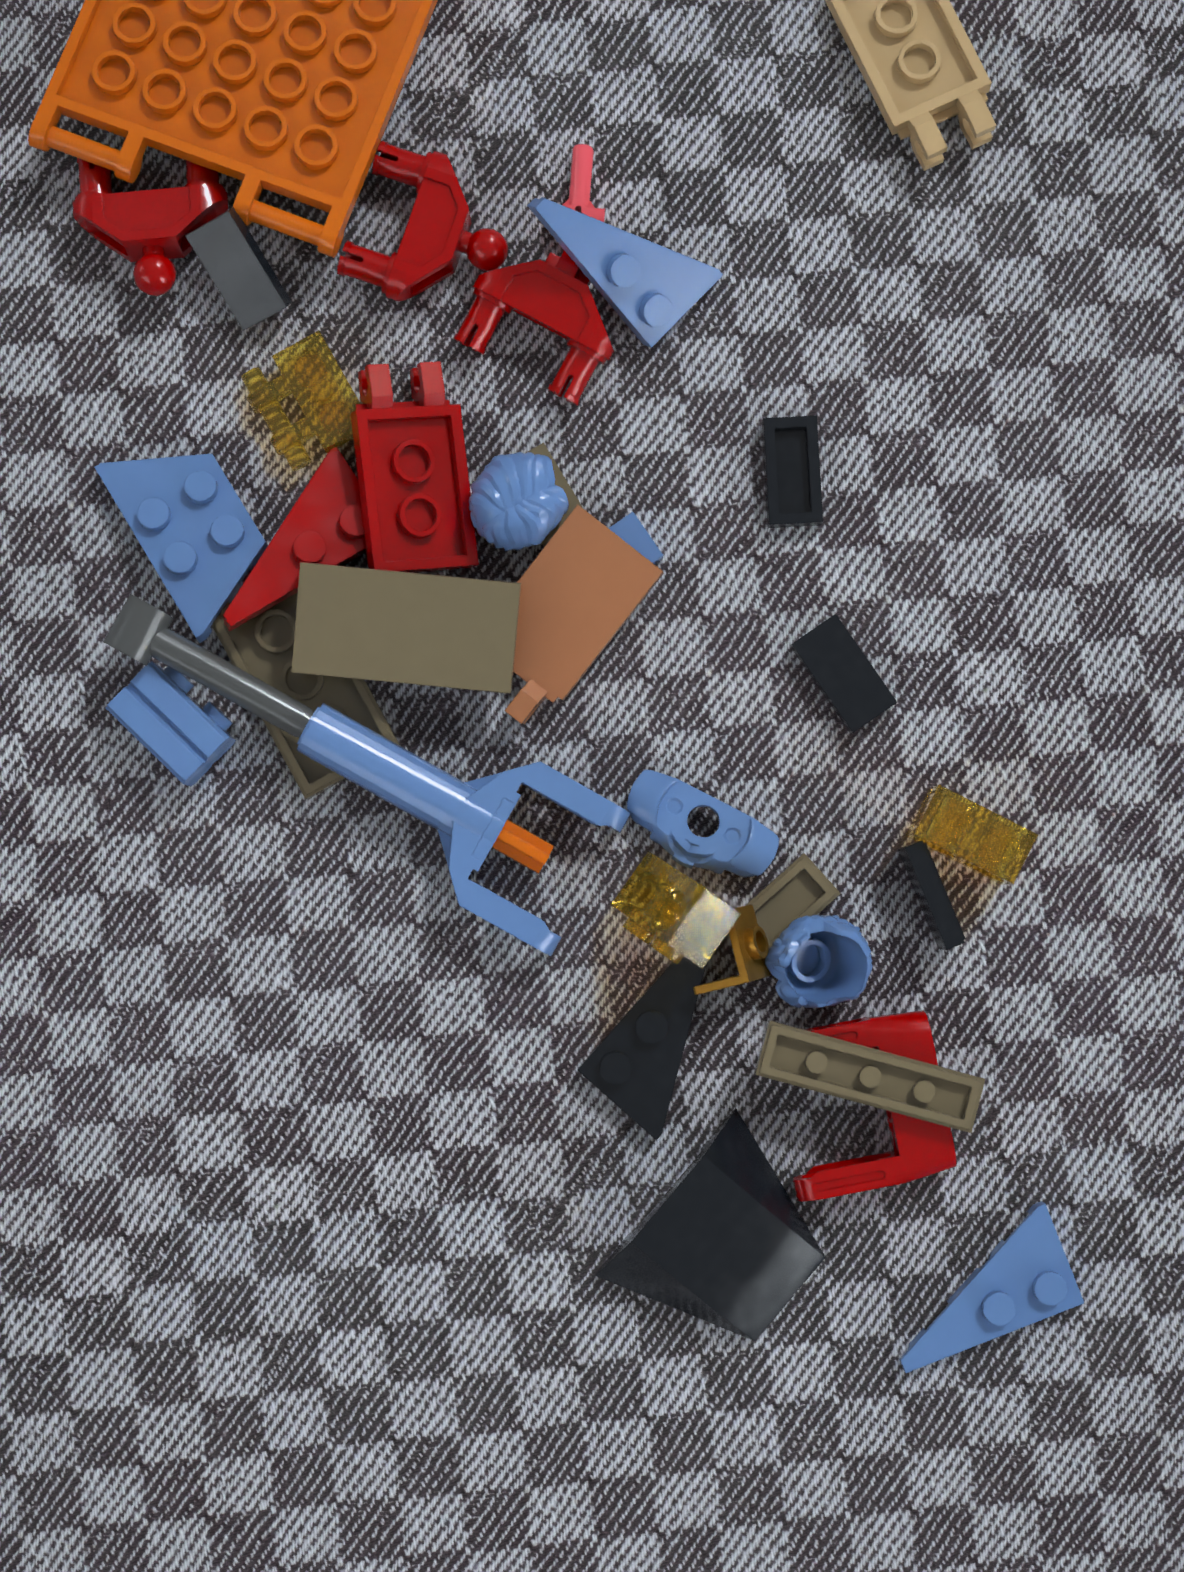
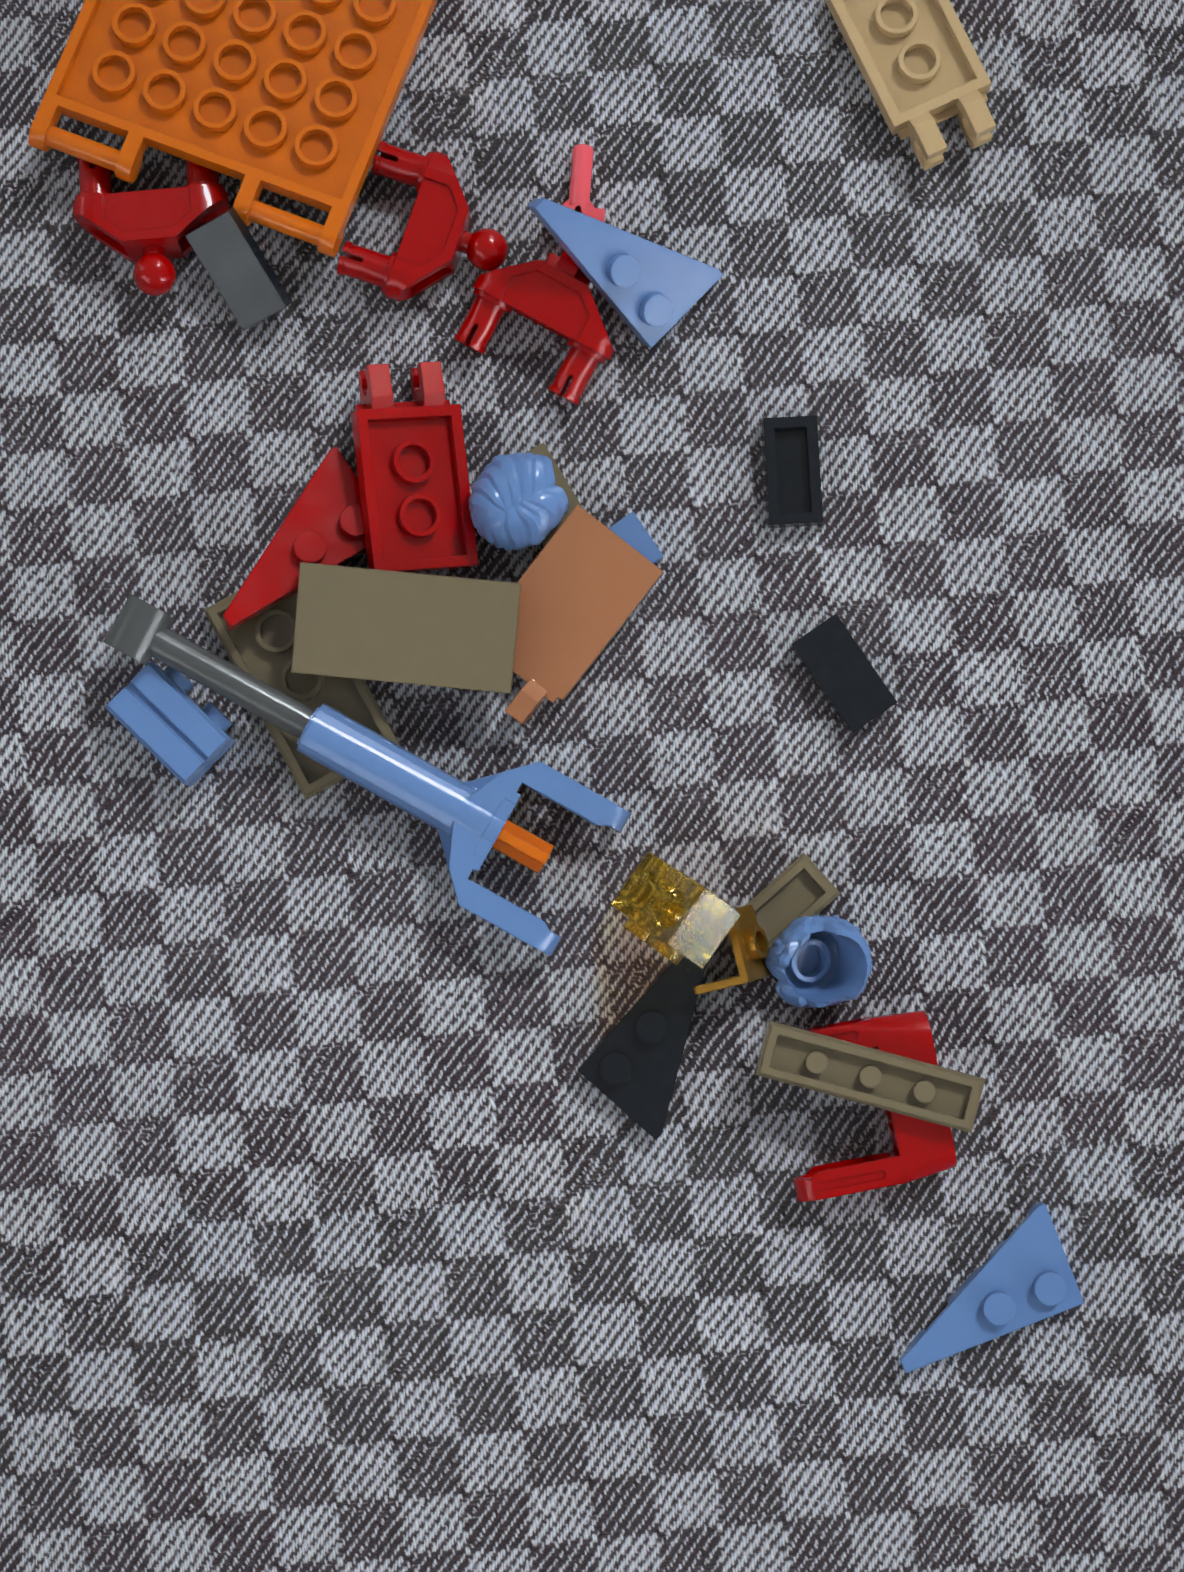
(189, 529): medium blue wing -> none
(320, 390): clear yellow plate -> none
(663, 809): medium blue piece -> none
(721, 1239): black wedge -> none
(932, 895): black tile -> none
(971, 835): clear yellow brick -> none

